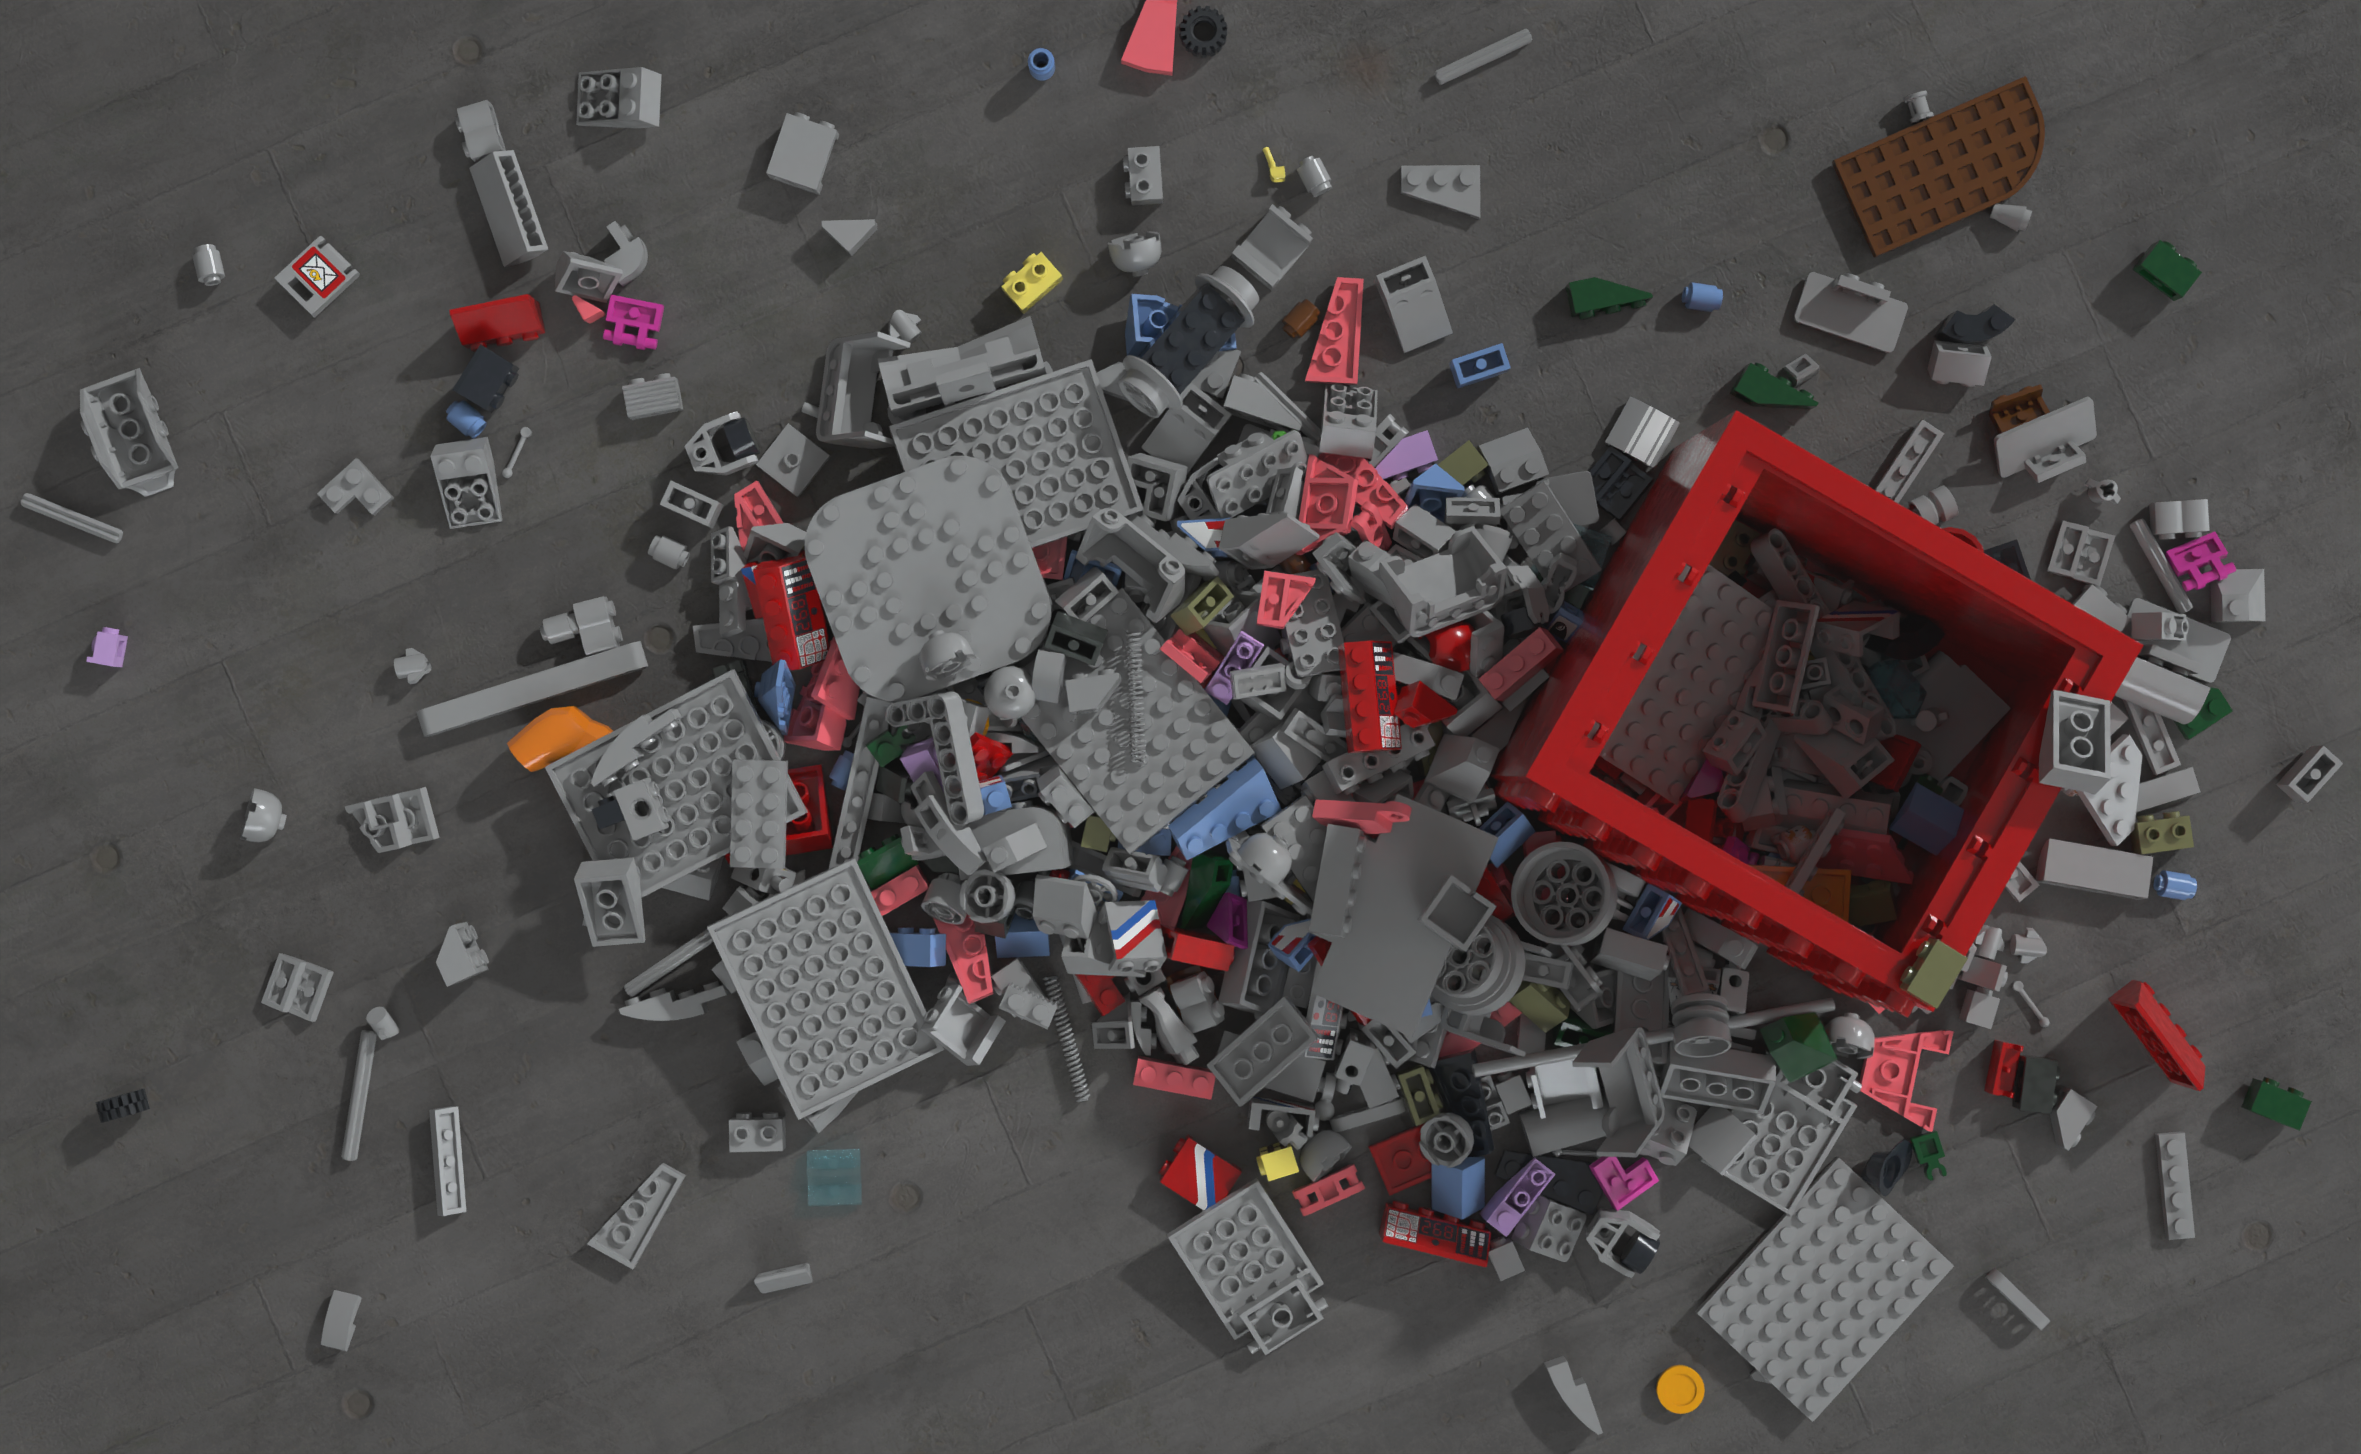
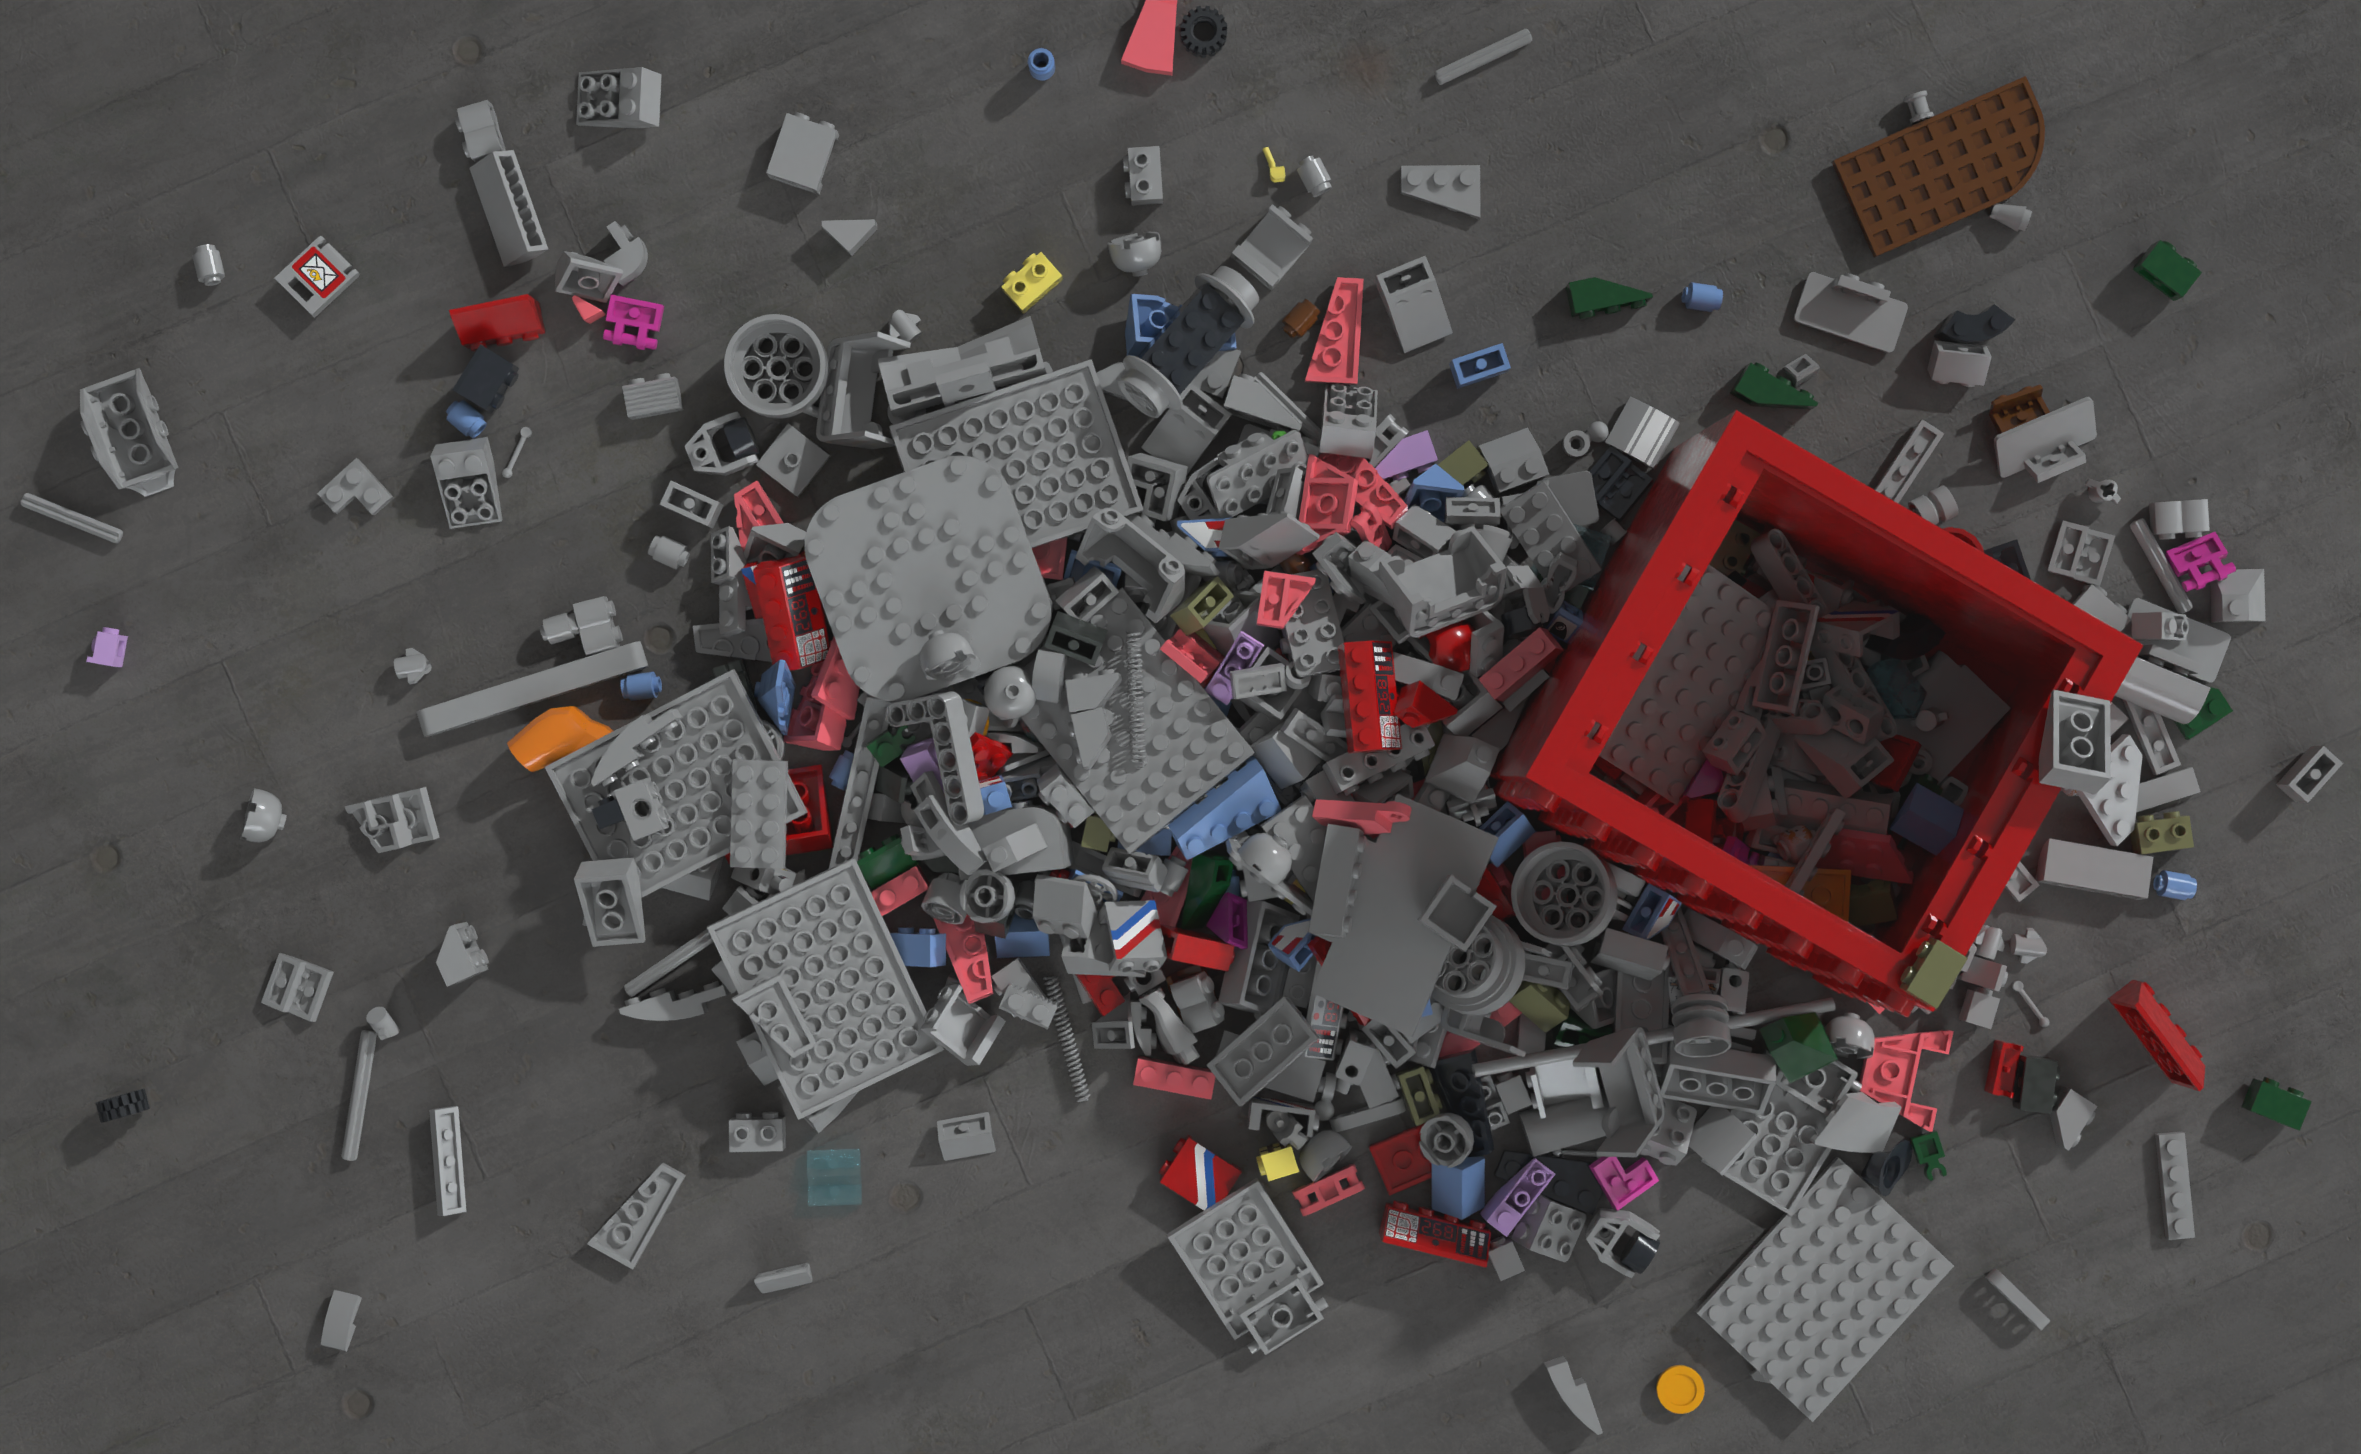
(641, 686): none -> medium blue brick
(746, 349): none -> light grey wheel
(777, 1013): none -> light grey wing
(966, 1136): none -> light grey panel
(1091, 733): none -> light grey slope
(1596, 432): none -> light grey plate
(1858, 1124): none -> light grey slope

